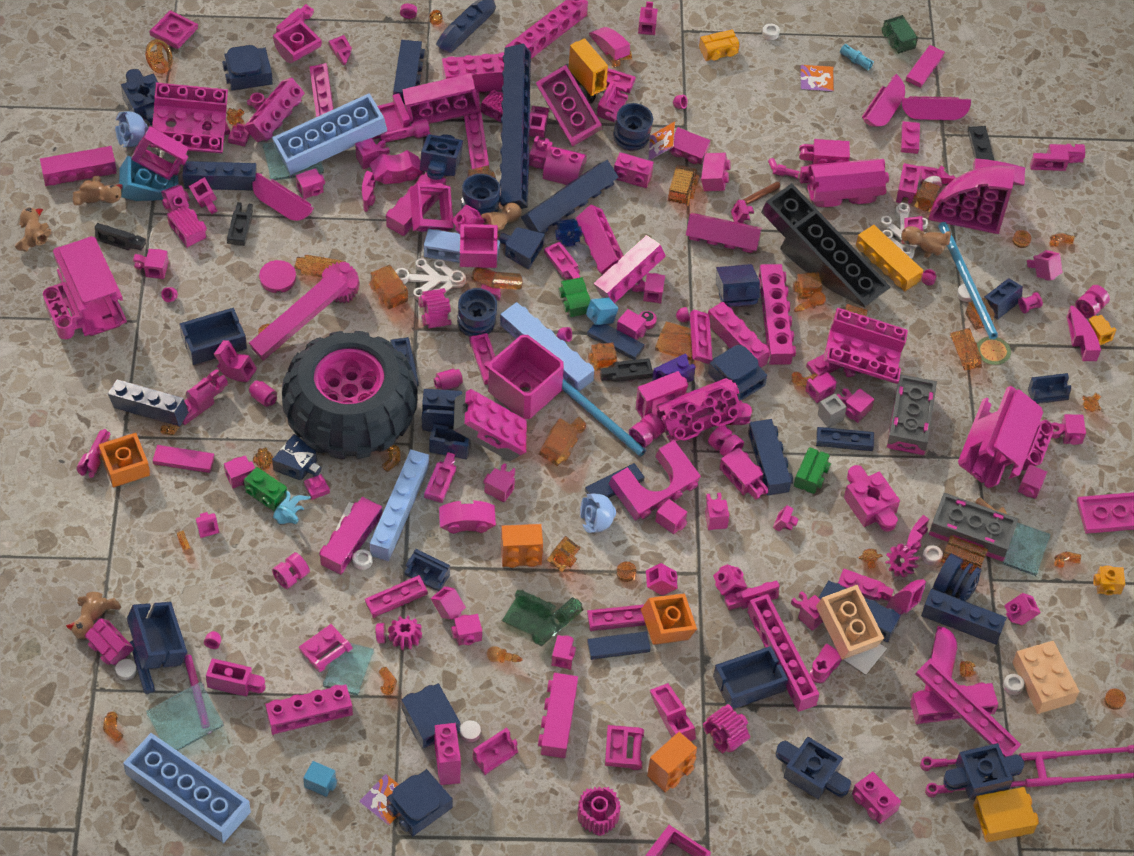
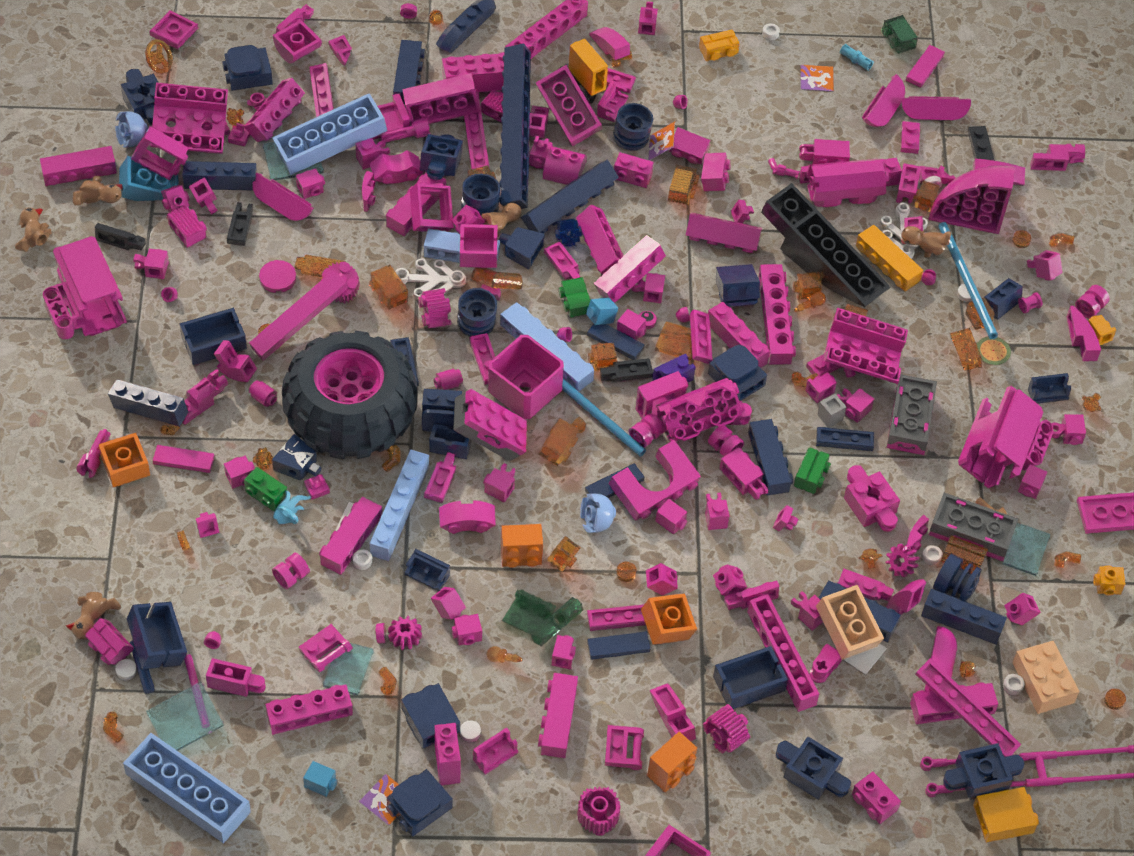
(396, 596): dark pink tile -> none
(761, 193): copper bar -> none
(894, 170): none -> dark pink brick

